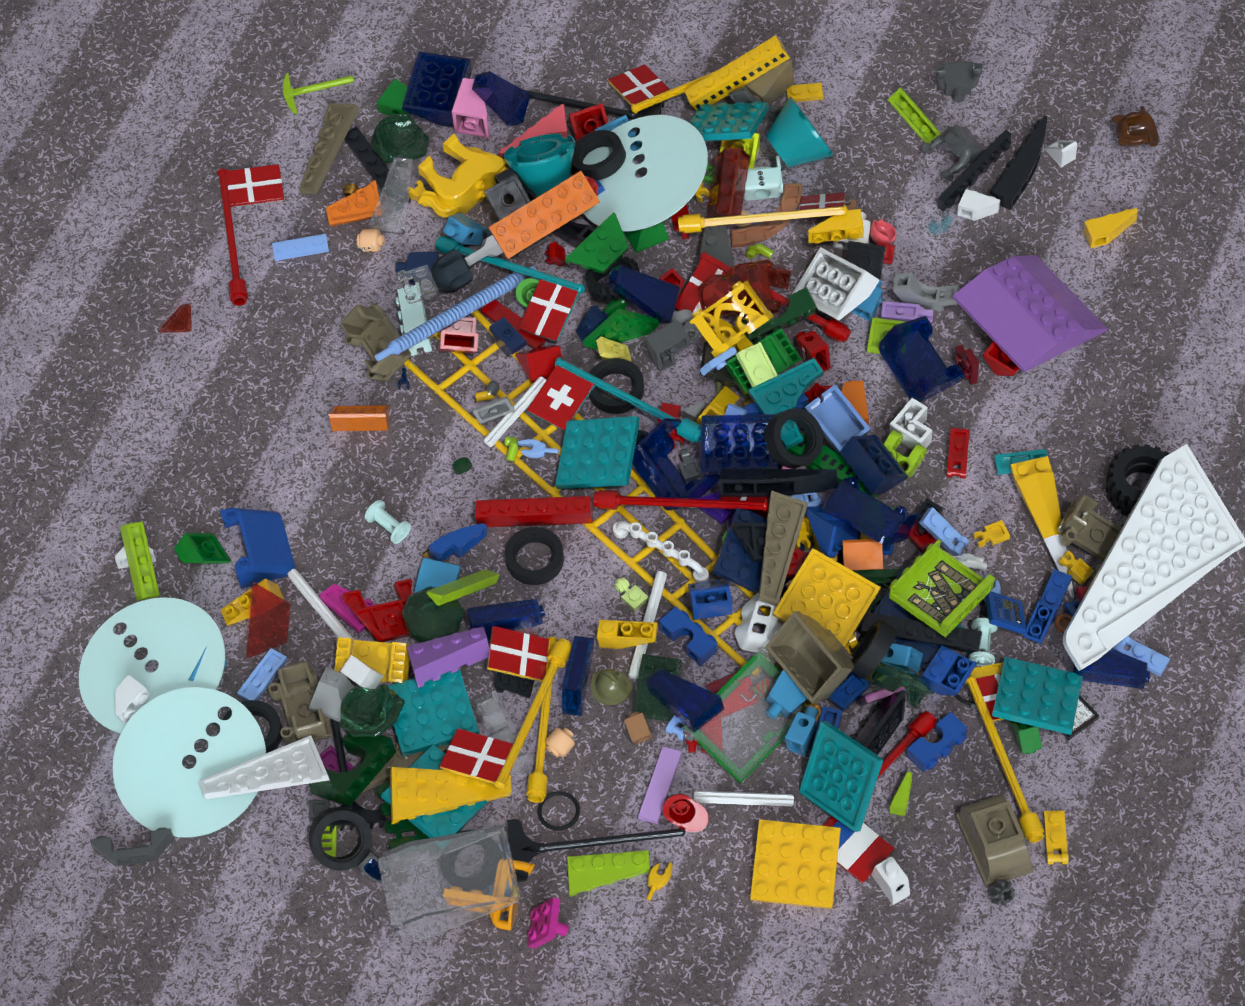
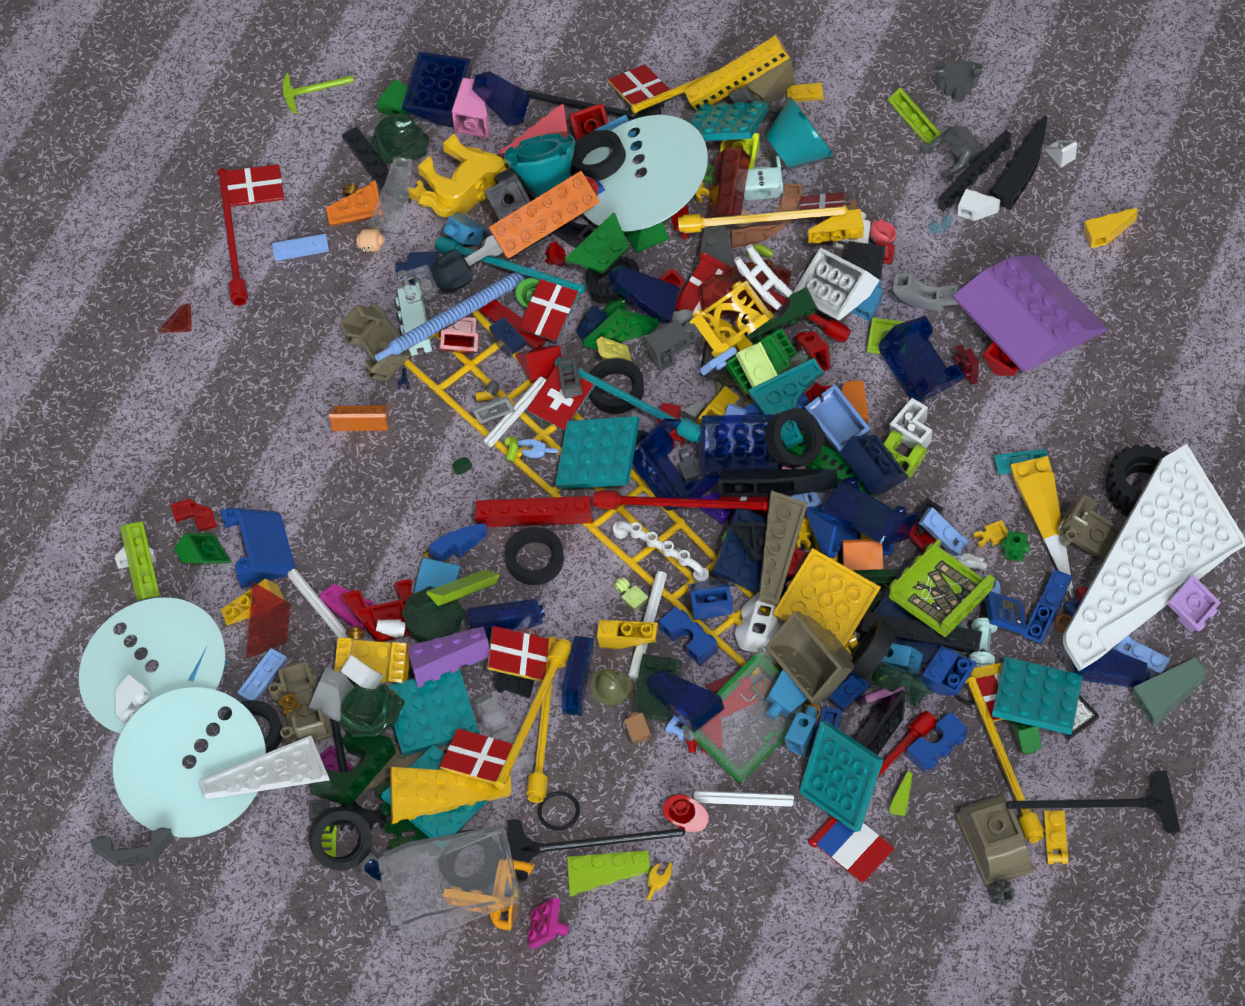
(188, 508): none -> red tile
(289, 698): none -> pearl gold plate
(336, 126): dark tan wing -> none
(355, 632): none -> pearl gold plate
(377, 513): light aqua hose -> none
(393, 628): none -> white cone
(560, 742): light nougat head -> none
(573, 388): none -> dark grey slope
(660, 785): lavender tile -> none
(773, 279): none -> white piece
(795, 864): yellow plate -> none
(798, 358): none -> clear tile
(890, 877): white torso -> none
(904, 311): lavender hinge -> none
(958, 452): red plate -> none
(1015, 546): none -> green brick
(1077, 568): yellow plate -> none
(1136, 129): reddish brown hair -> none
(1158, 800): none -> black piece
(1167, 690): none -> sand green slope
(1193, 604): none -> lavender plate

